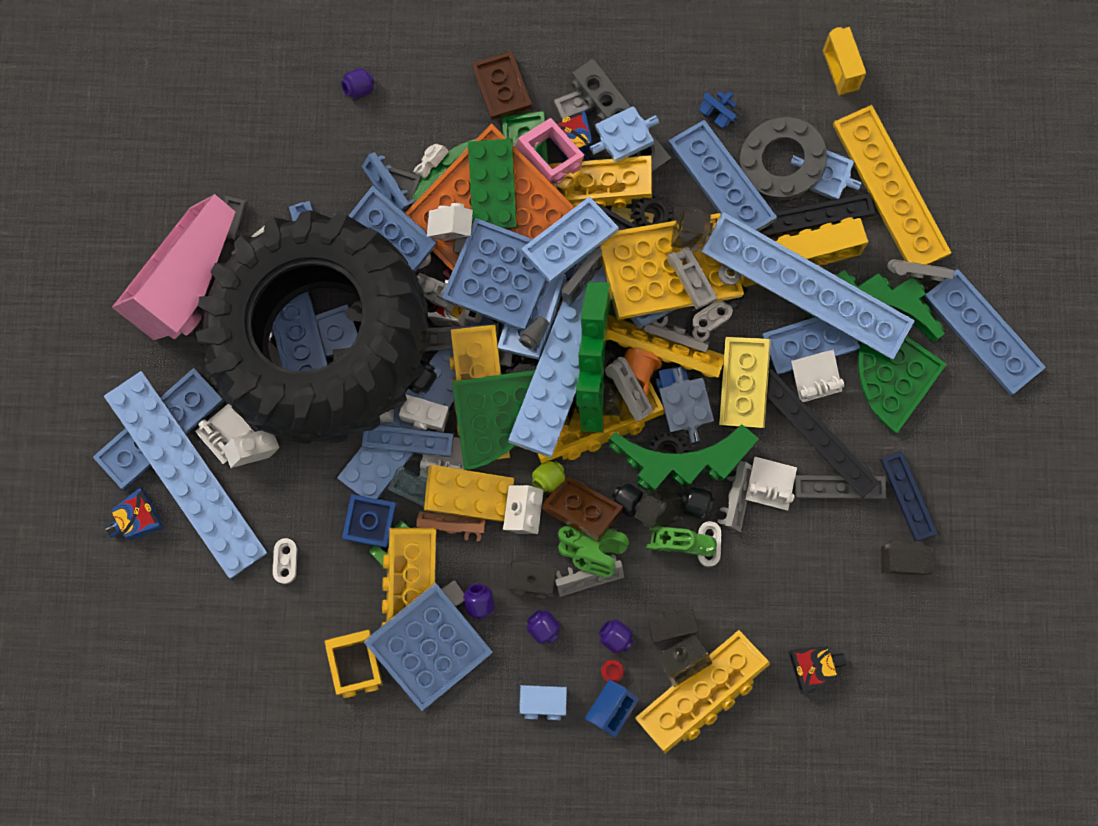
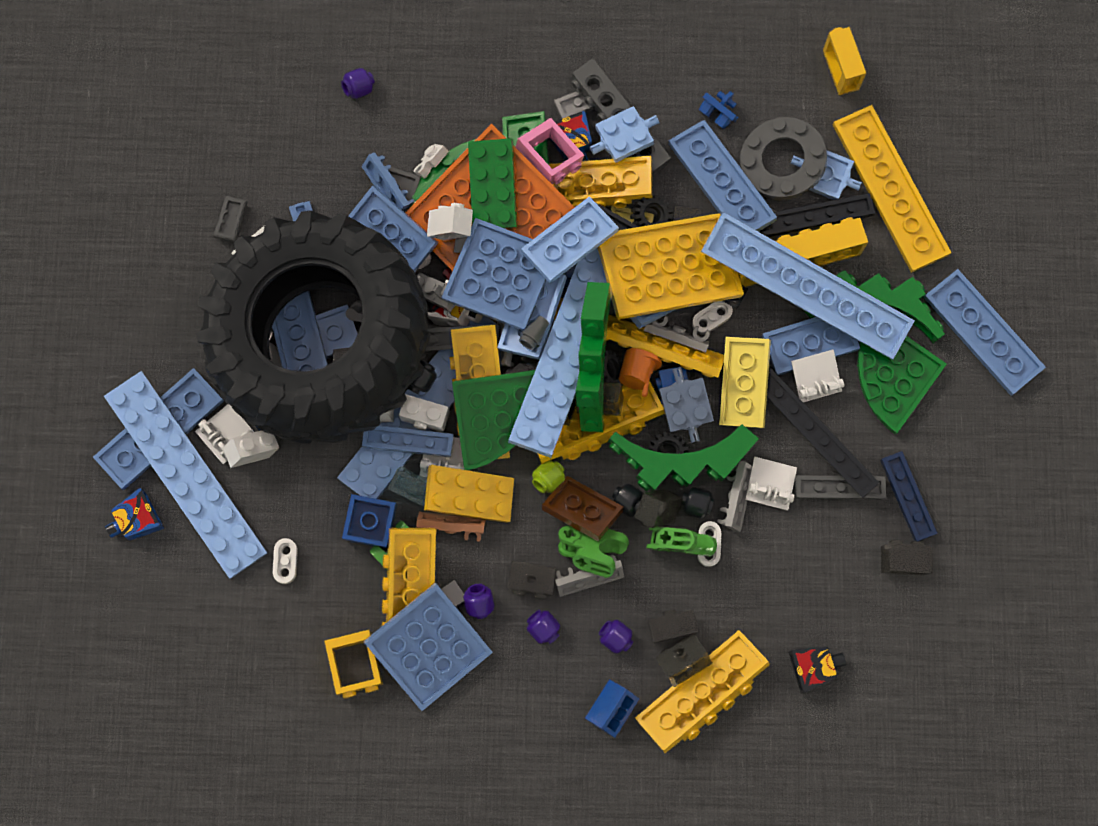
(169, 285): bright pink slope -> none
(501, 85): reddish brown plate -> none
(523, 509): white brick -> none
(543, 701): light blue brick -> none
(584, 273): dark grey hinge -> none
(612, 670): red plate -> none
(629, 388): light grey plate -> none
(691, 229): clear smoke brick -> none
(692, 277): light grey plate -> none
(725, 278): light grey plate -> none
(918, 270): light grey plate -> none

